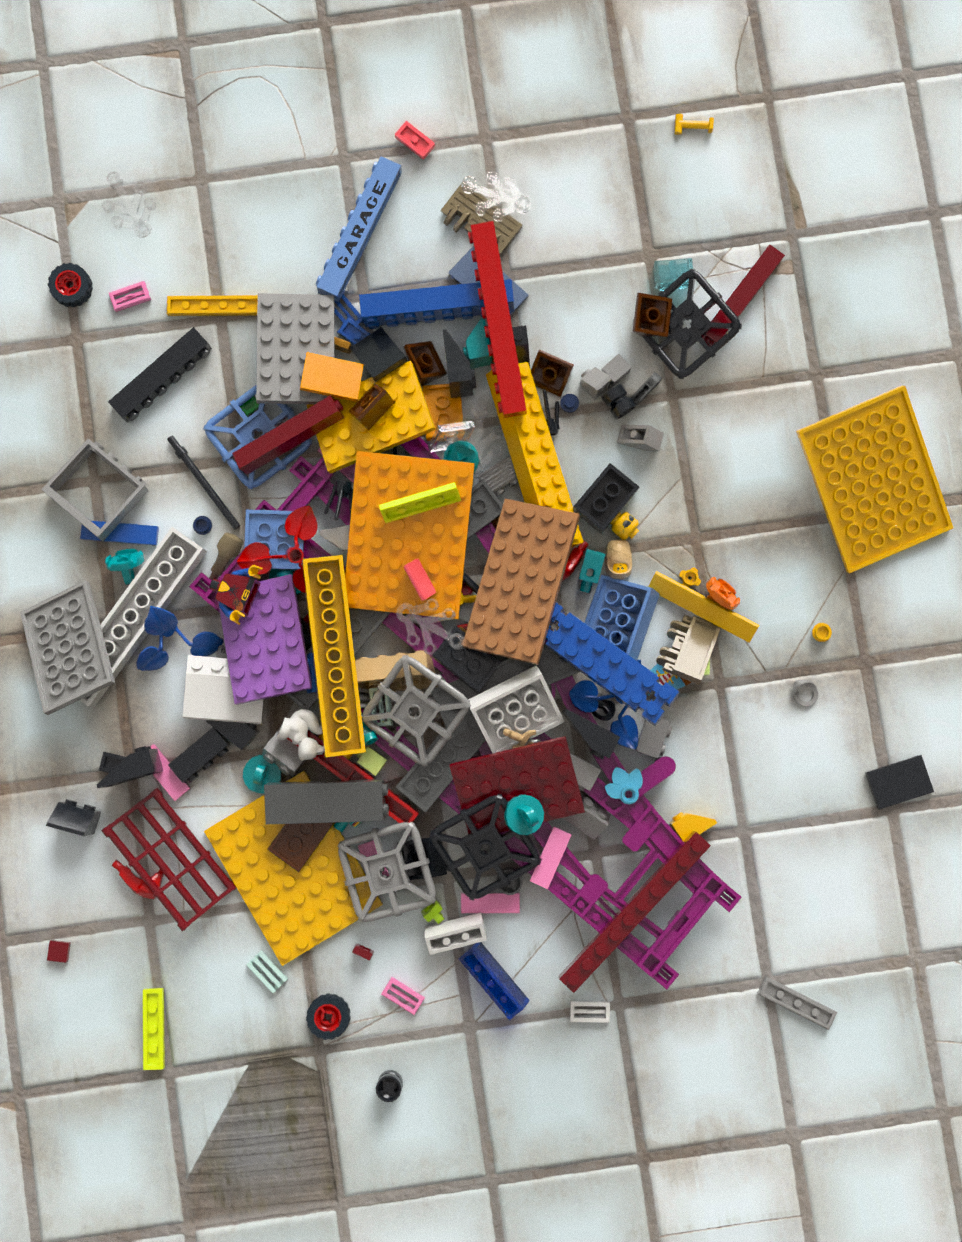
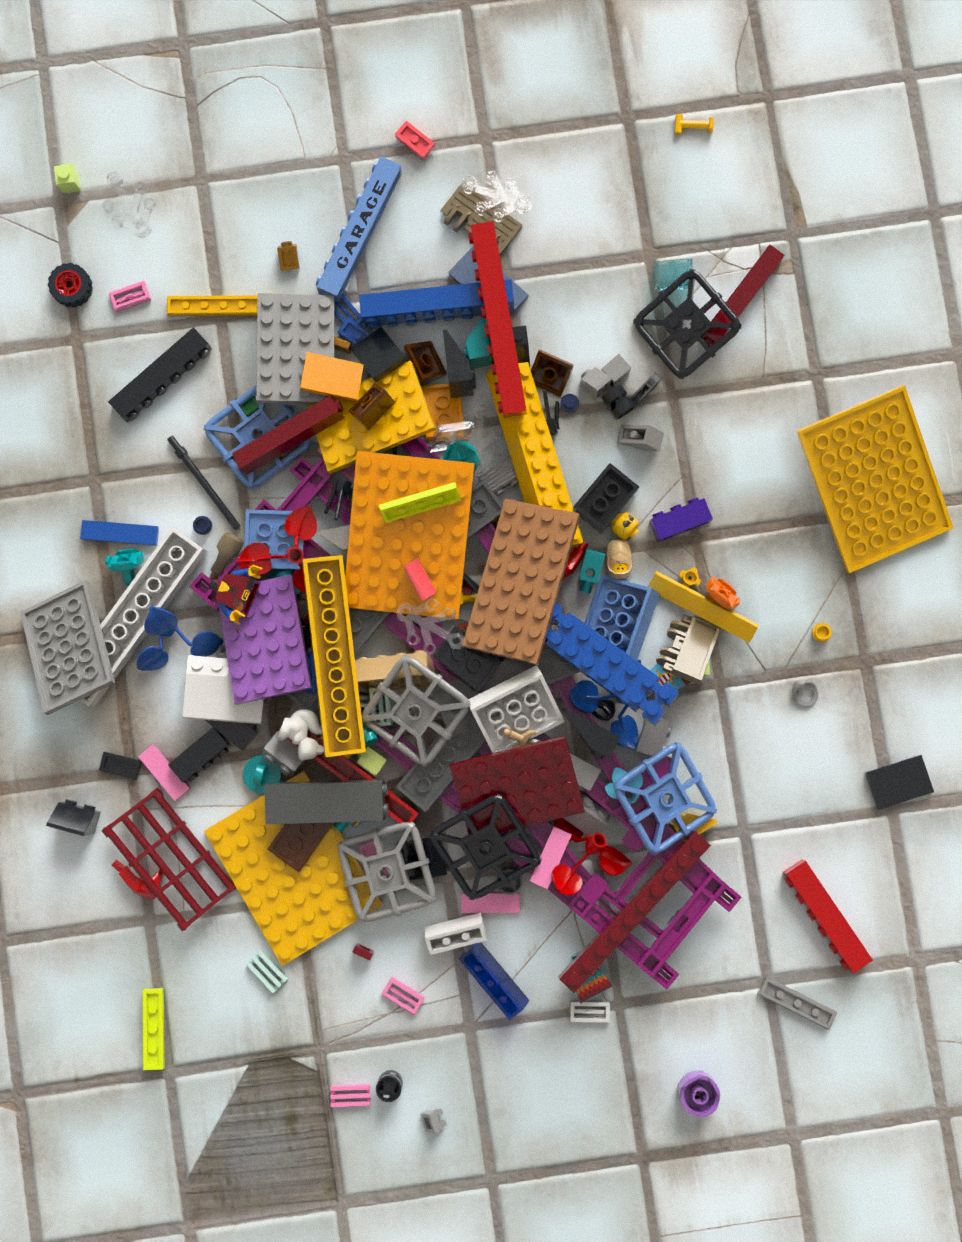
(58, 951): dark red tile -> none
(67, 178): none -> yellowish green brick
(68, 470): light grey window -> none
(135, 766): black slope -> none
(288, 256): none -> pearl gold bracket
(331, 1005): black wheel -> none
(367, 1095): none -> bright pink tile
(431, 1121): none -> light grey tile
(433, 912): lime tile -> none
(524, 814): teal tile -> none
(594, 985): none -> torso
(611, 859): none -> red plant
(652, 315): reddish brown slope -> none
(653, 796): none -> medium blue plate
(680, 519): none -> dark purple brick
(709, 1098): none -> medium lavender brick
(827, 916): none -> red brick

